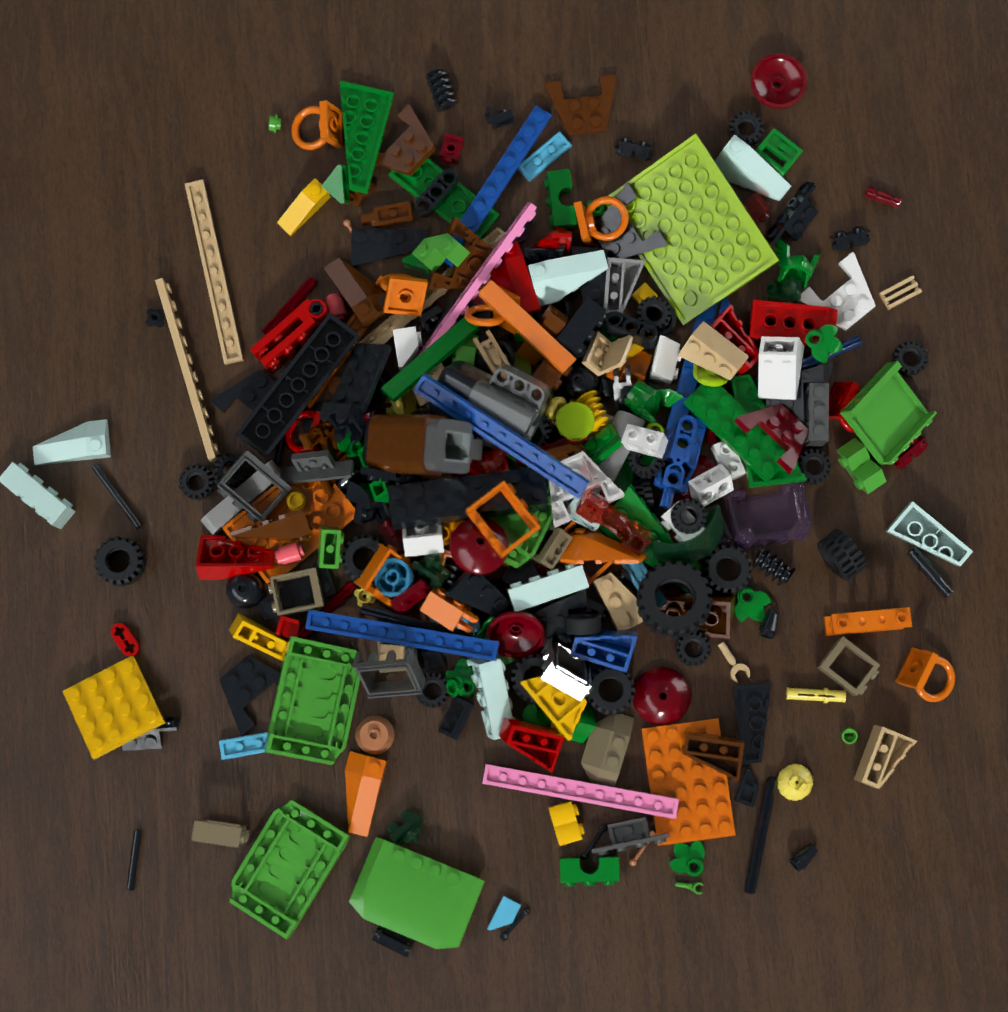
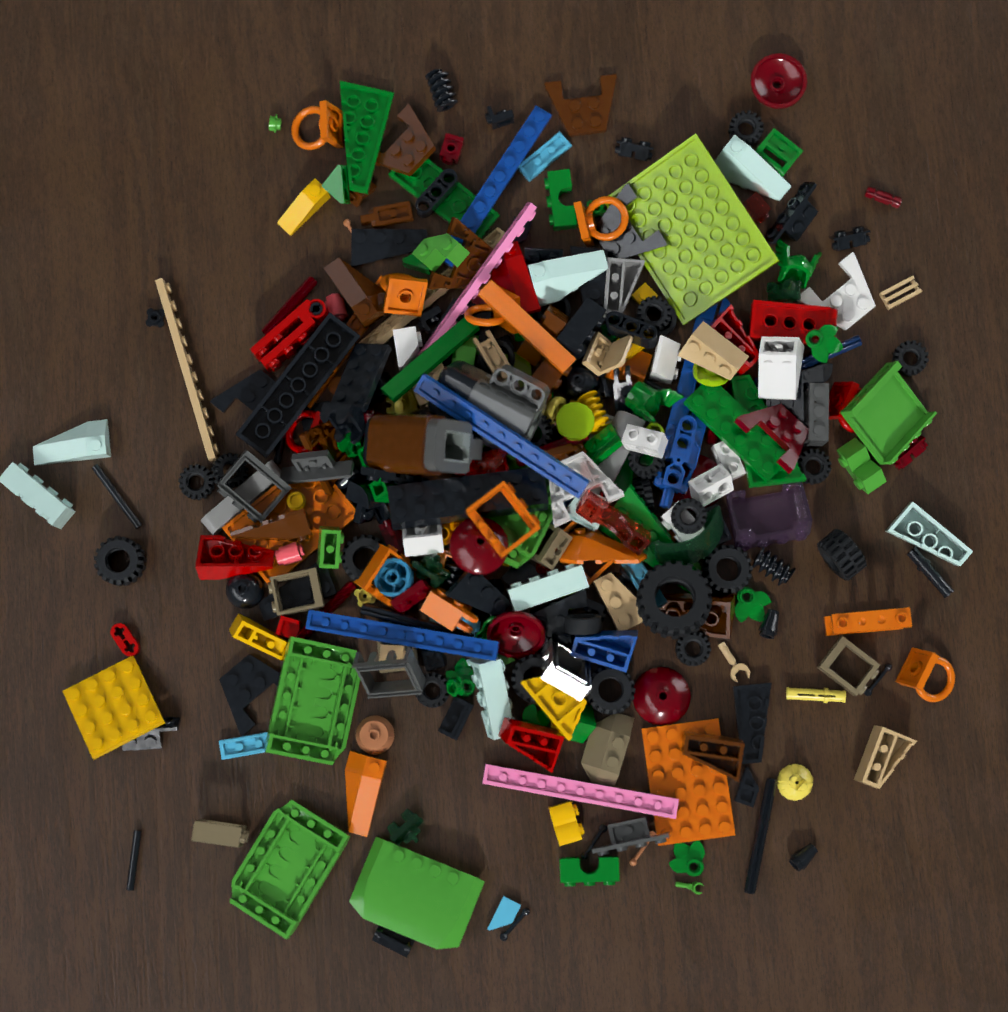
(214, 272): tan plate -> none
(556, 239): red wedge -> none
(849, 739): bright green hinge -> none
(888, 667): none -> black hinge

